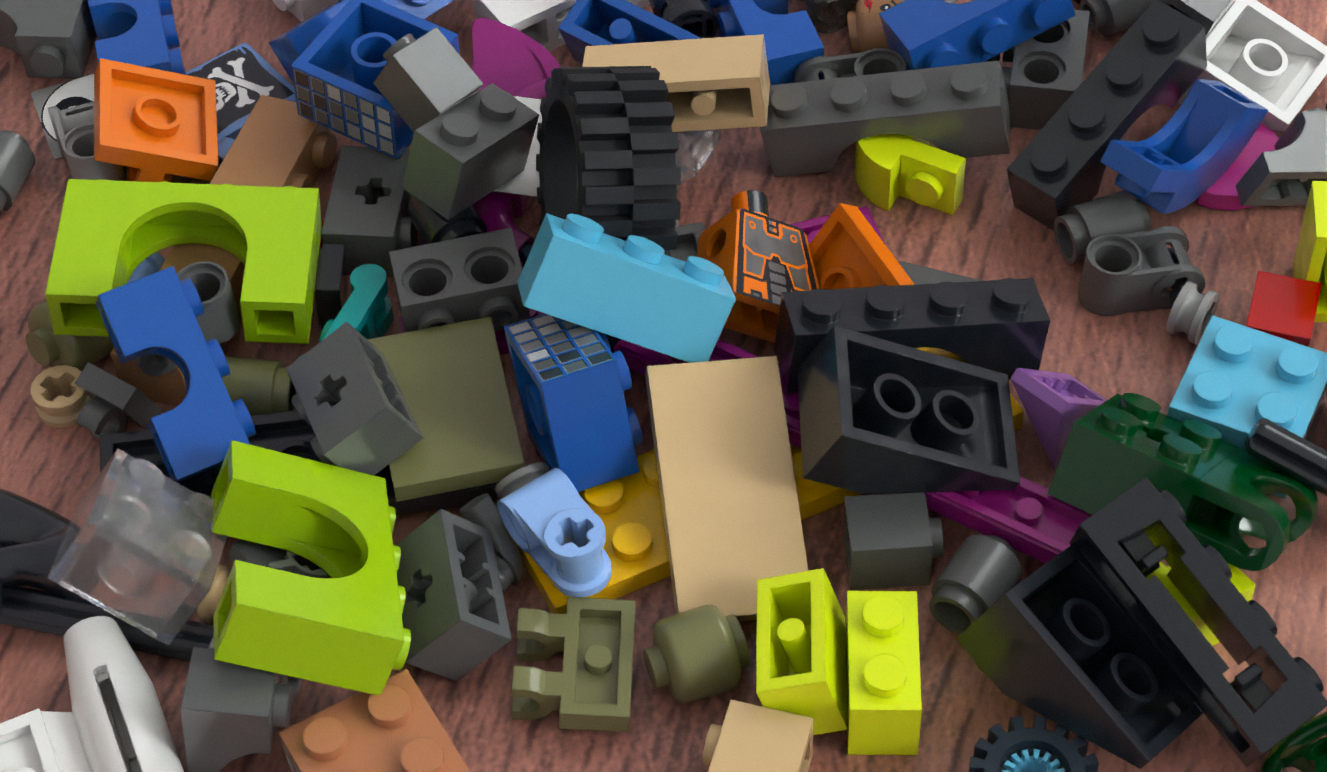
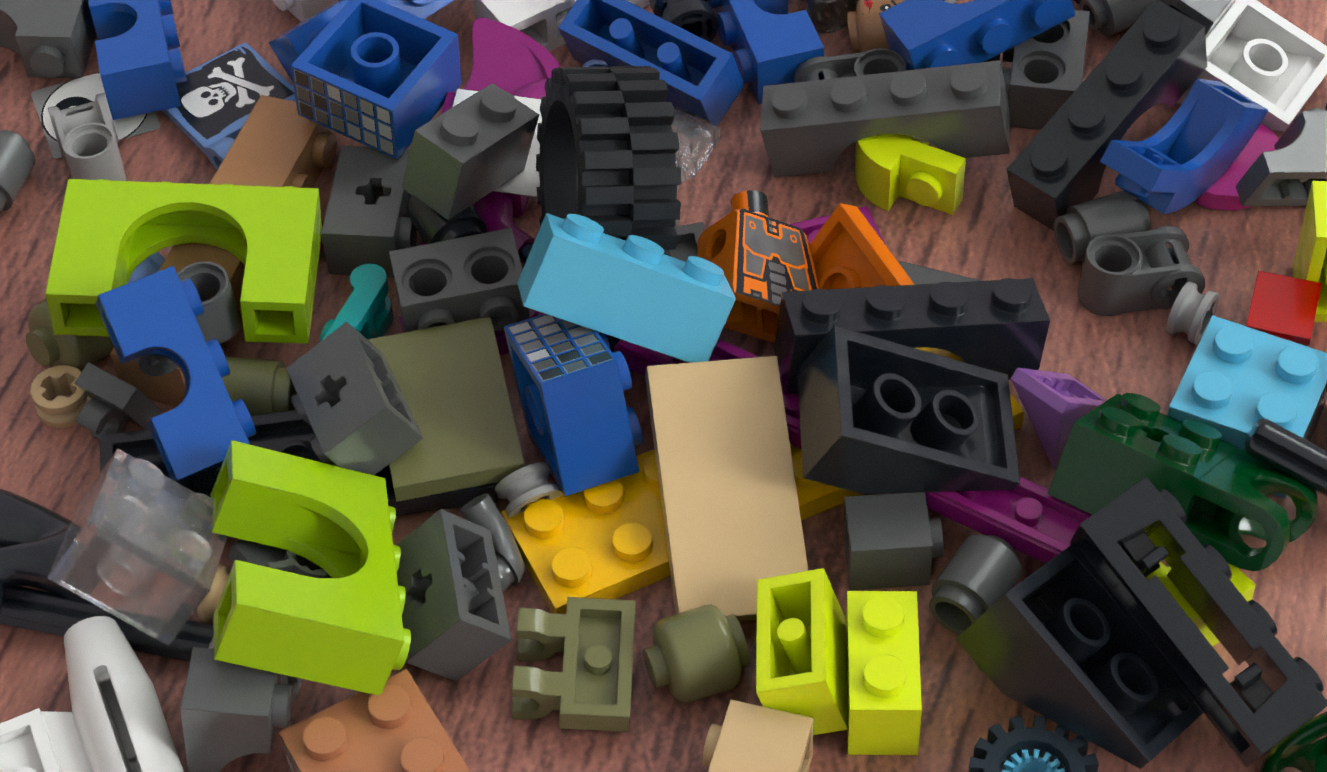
(155, 122): orange bracket -> none
(331, 282): black tile -> none
(425, 78): brick -> none
(559, 533): light blue piece -> none
(707, 79): tan brick -> none

